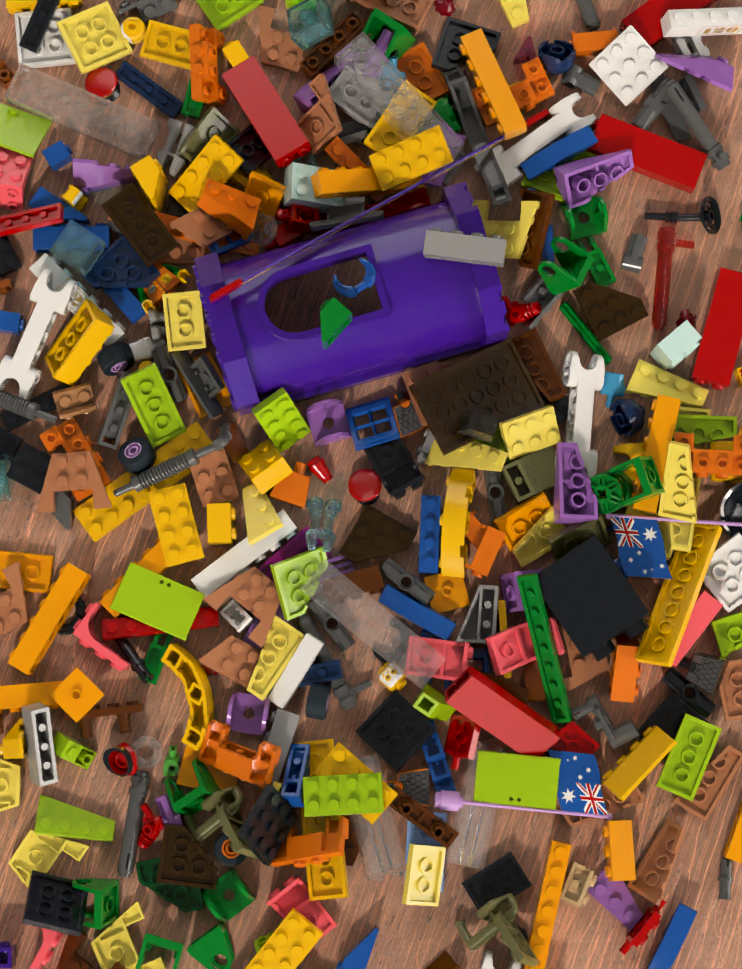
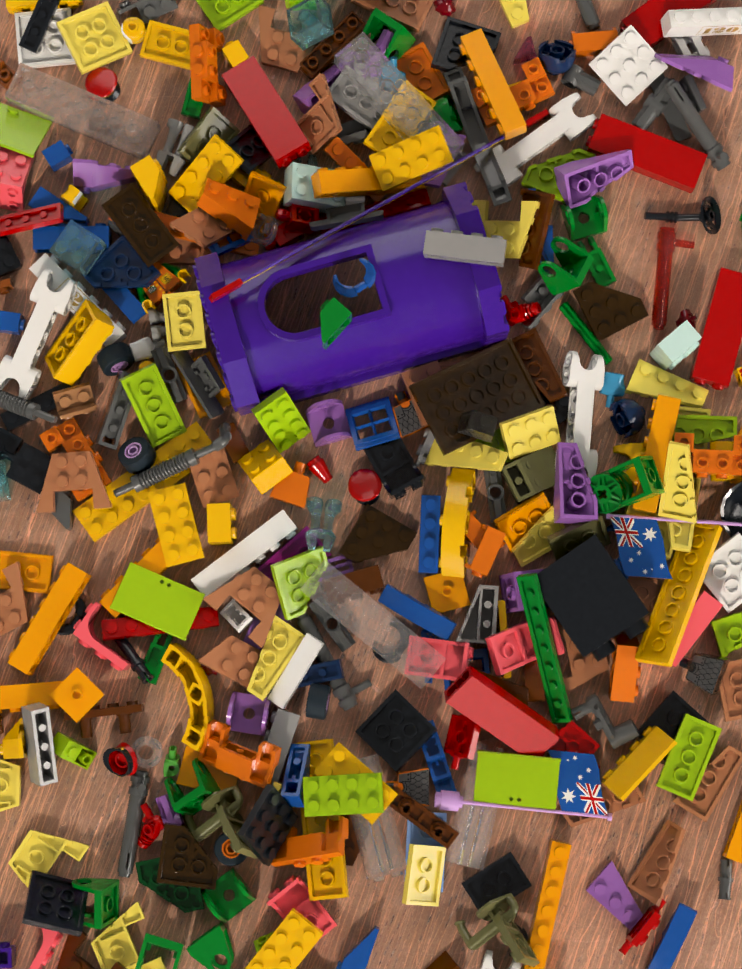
(65, 820): lime wing -> none
(149, 90): dark blue tile -> none
(259, 514): light yellow wing -> none
(391, 677): head -> none
(417, 589): dark grey piece -> none
(433, 704): lime slope -> none
(559, 152): blue slope -> none
(578, 885): tan bracket -> none
(619, 850): light orange brick -> none
(634, 257): dark grey piece -> none
(697, 701): black piece -> none

